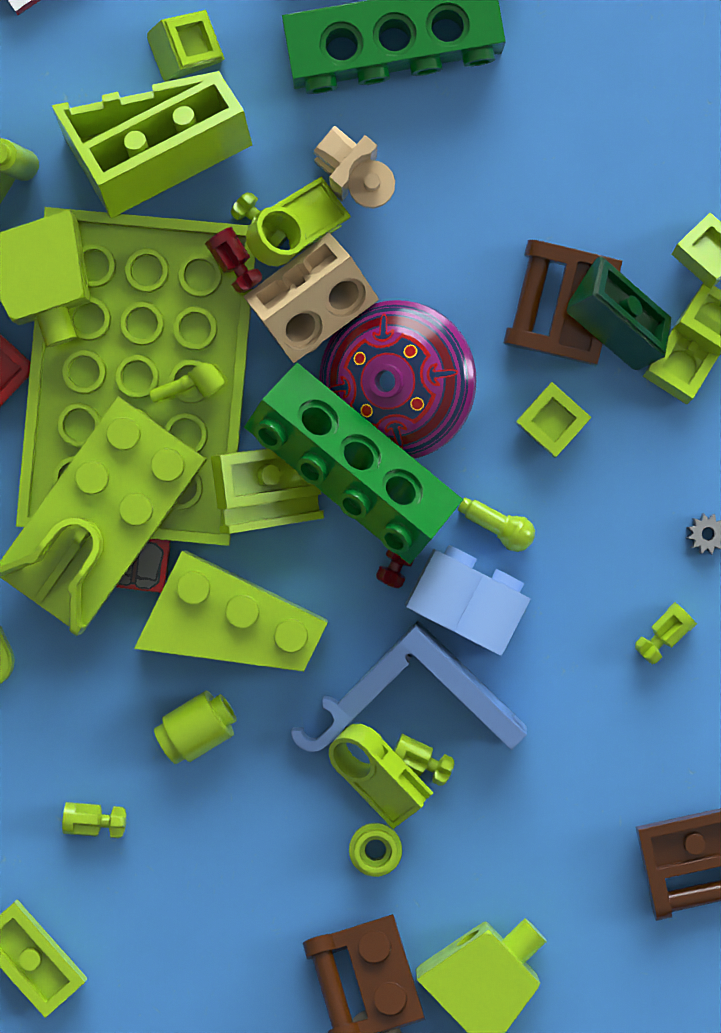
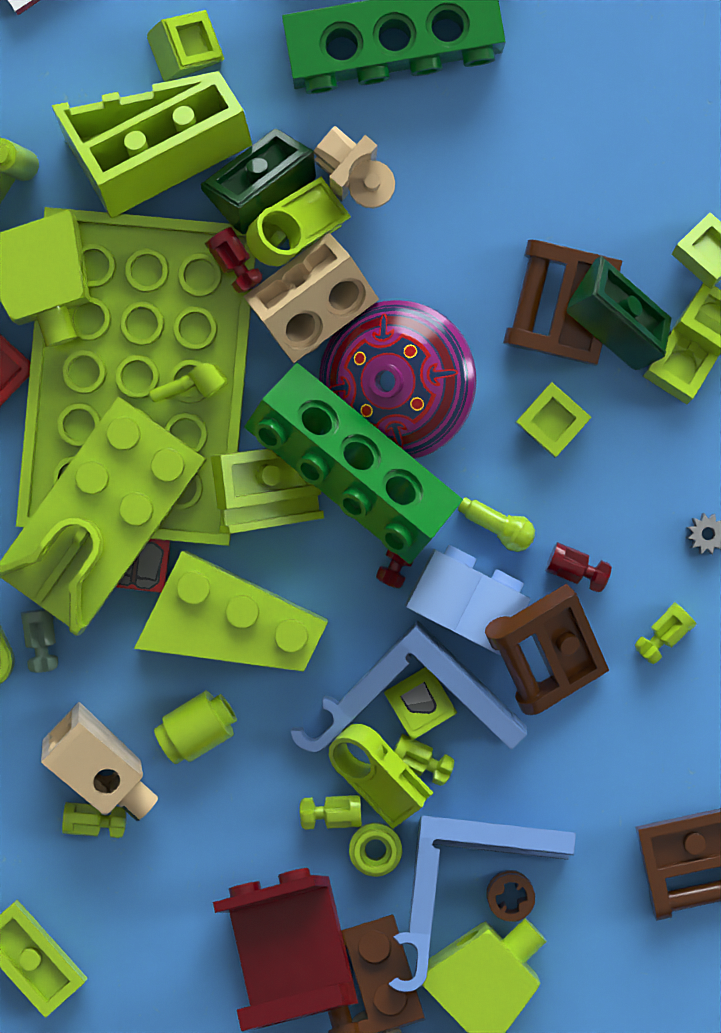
(39, 635): none -> sand green piece
(85, 746): none -> tan torso
(260, 178): none -> dark green slope
(289, 949): none -> dark red panel
(337, 812): none -> lime piece
(420, 702): none -> lime slope
(469, 836): none -> medium blue hinge
(524, 904): none -> reddish brown bush
(563, 642): none -> reddish brown plate
(573, 566): none -> dark red piece

